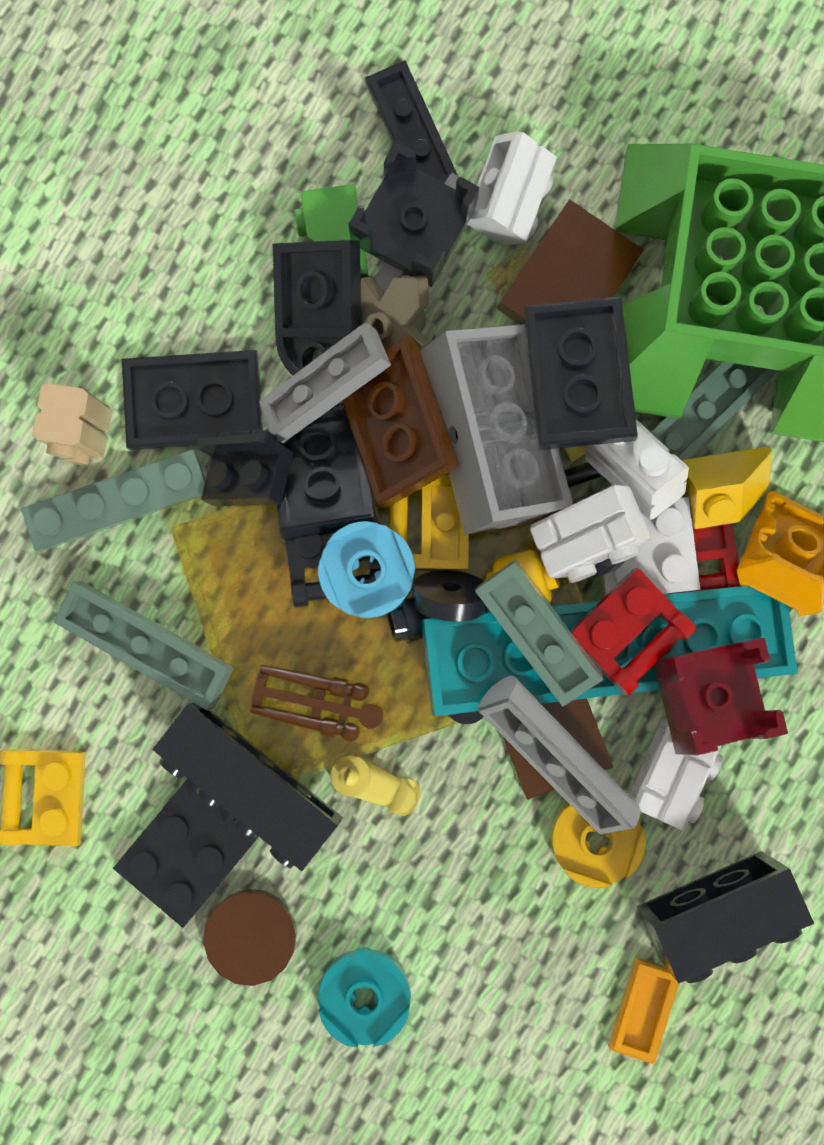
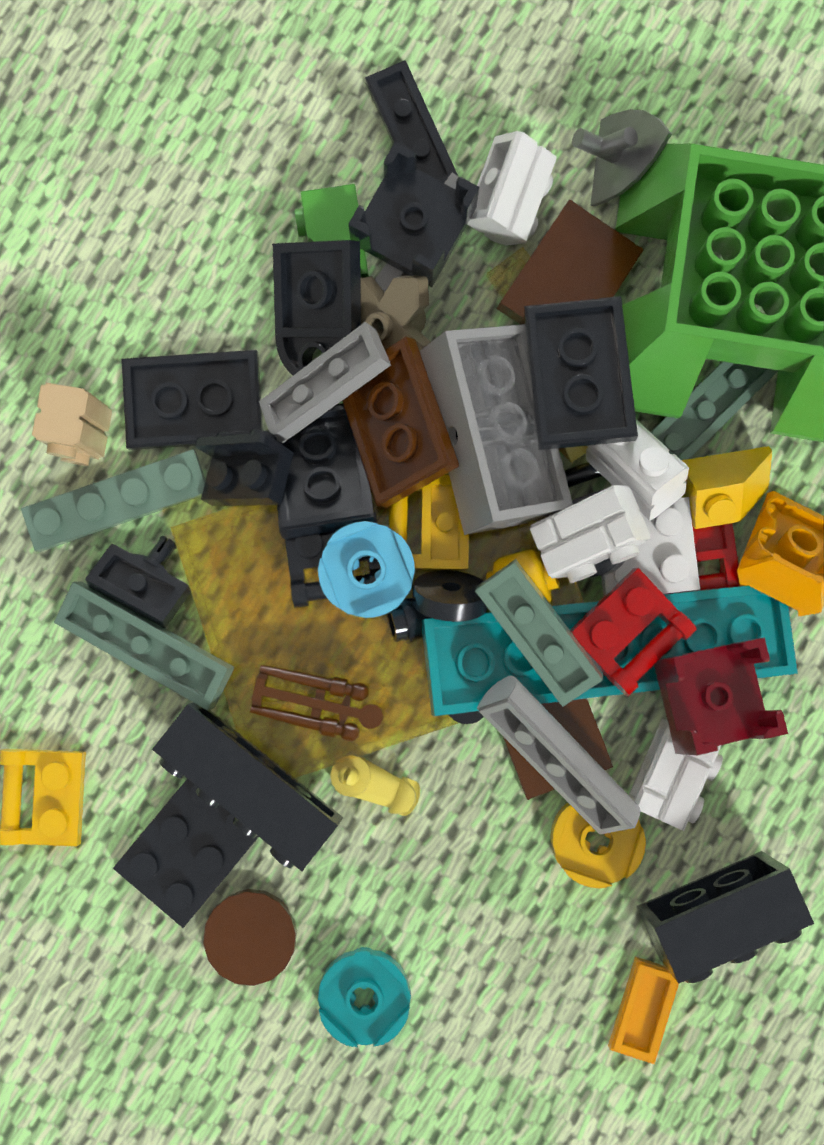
(141, 581): none -> black plate
(623, 151): none -> flat silver shield

